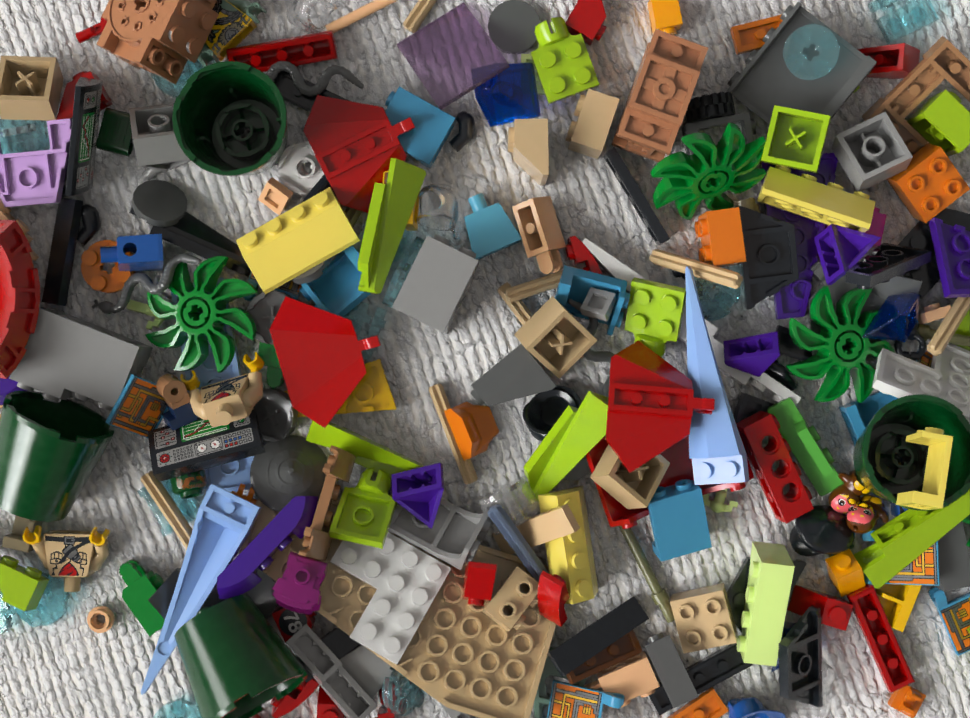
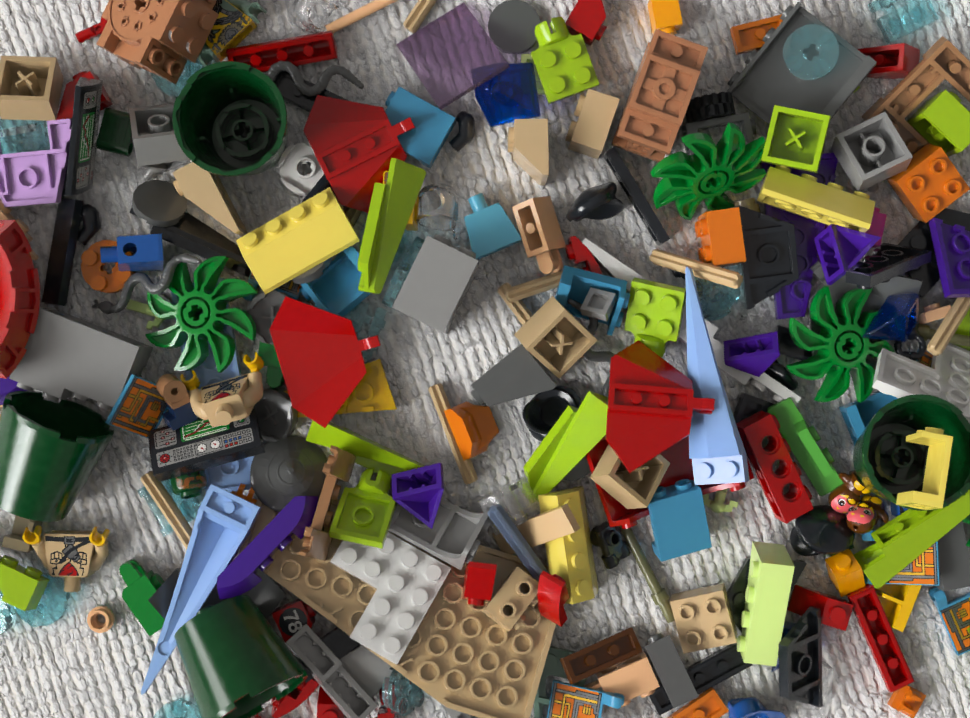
(208, 194): none -> tan slope
(275, 196): light nougat plate -> none
(300, 585): magenta piece -> none
(596, 203): none -> black piece
(597, 636): black tile -> none
(610, 543): none -> black plate

